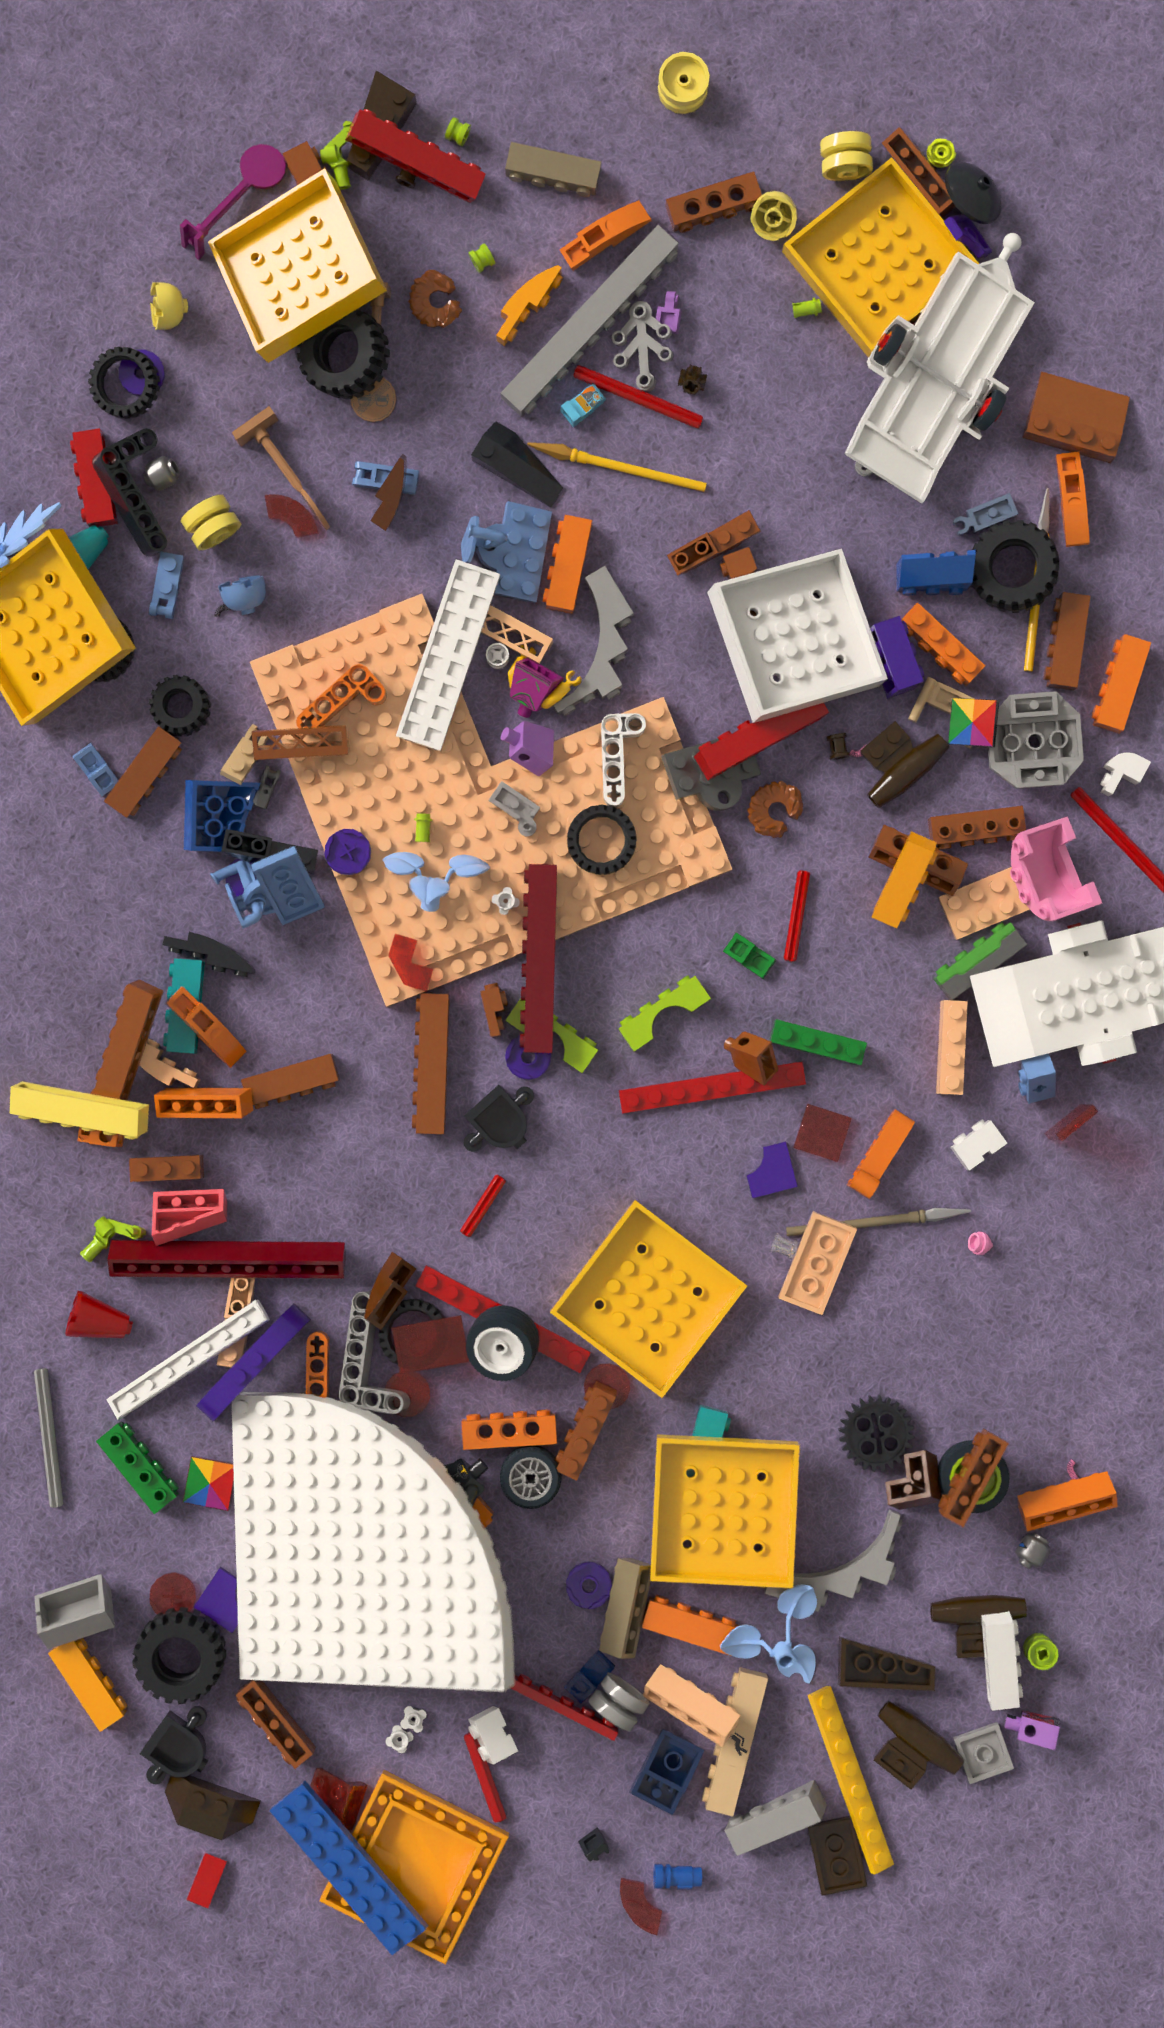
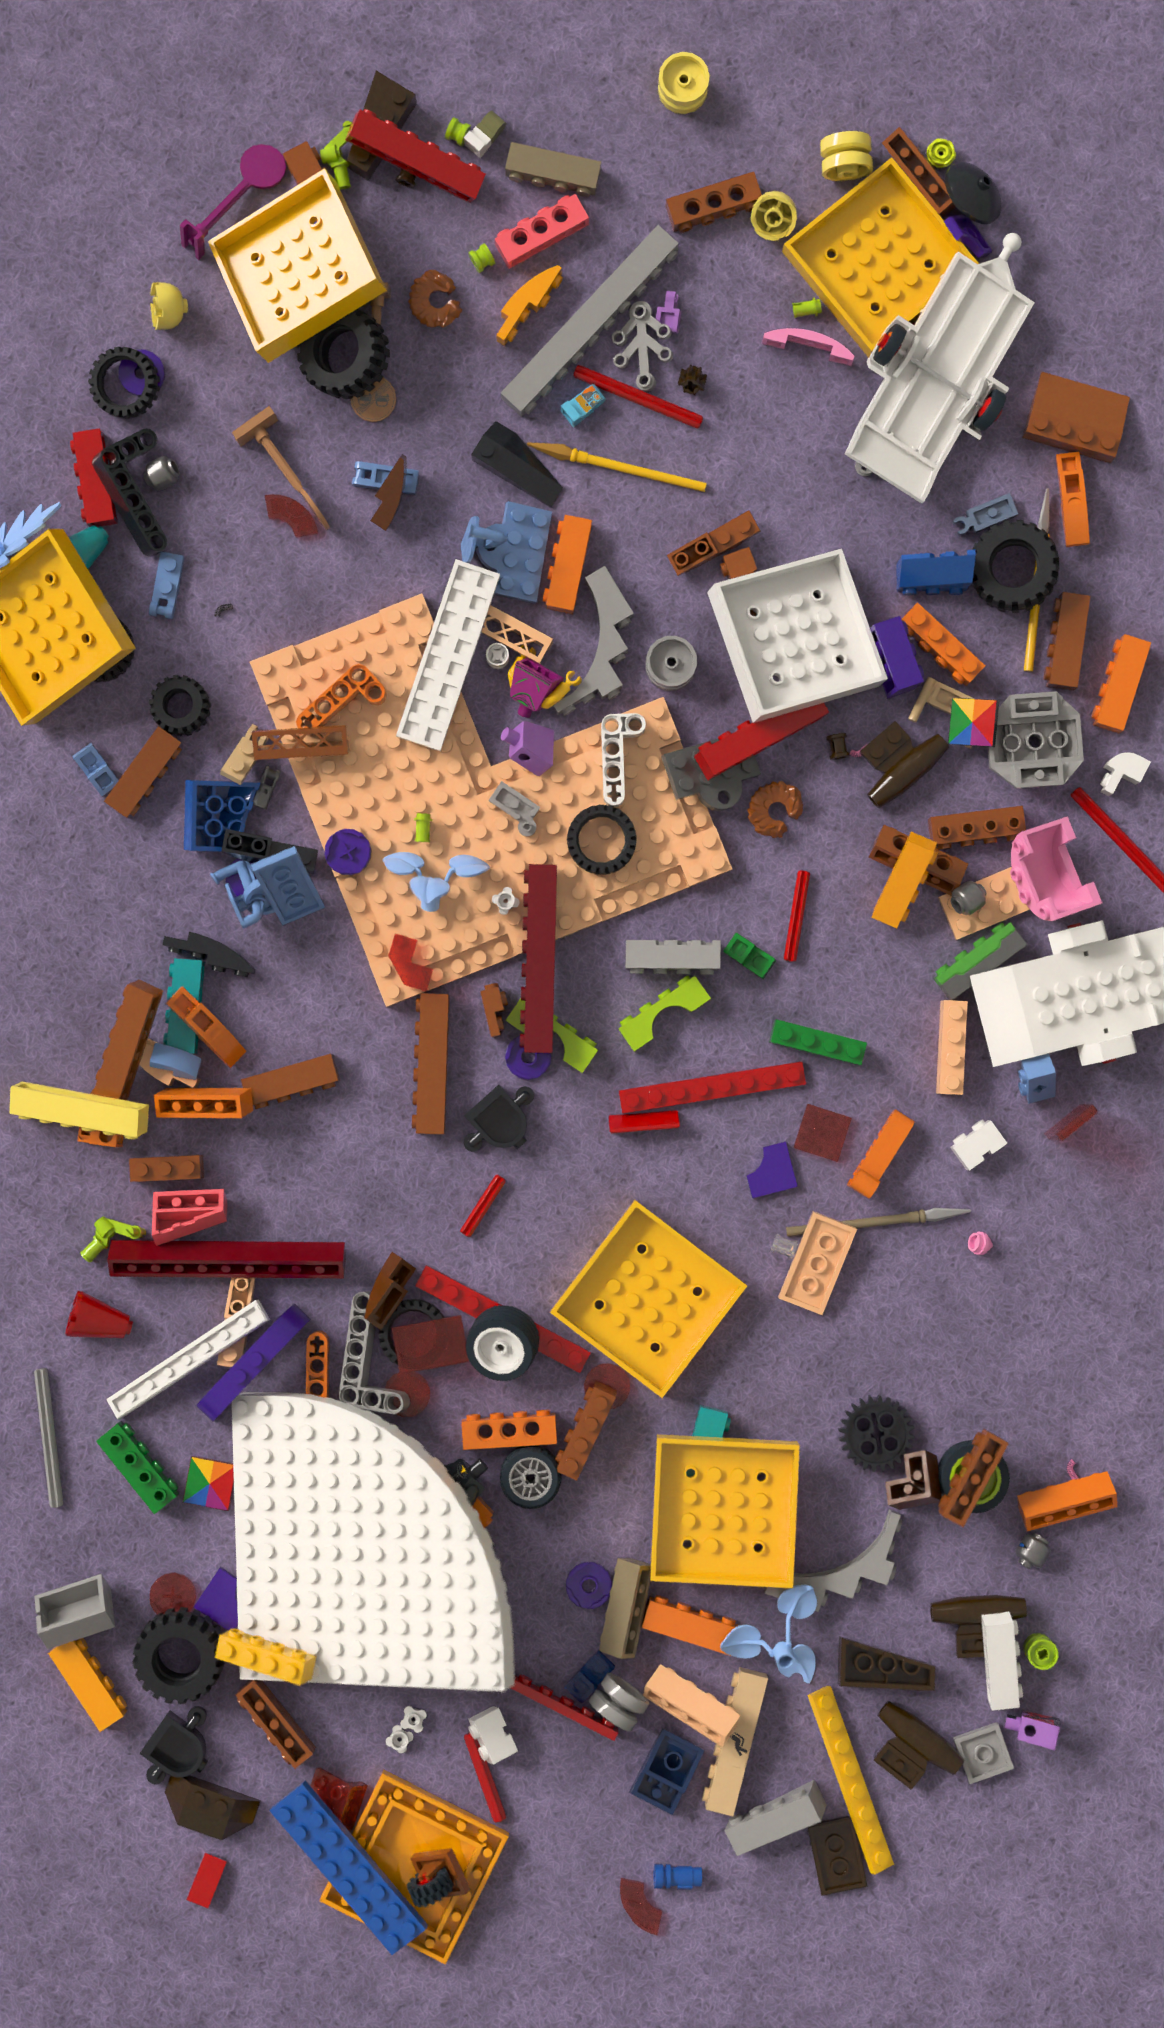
(179, 1061): none -> medium blue slope
(210, 522): light yellow wheel -> none
(243, 594): medium blue cylinder -> none
(266, 1656): none -> yellow brick
(436, 1877): none -> plate
(484, 133): none -> leg
(556, 231): none -> coral brick
(593, 1845): black tile -> none
(605, 232): orange slope -> none
(644, 1121): none -> red slope
(672, 649): none -> light grey wheel
(672, 956): none -> light grey wedge
(753, 1056): dark orange torso -> none
(838, 354): none -> bright pink slope
(968, 898): none -> flat silver head

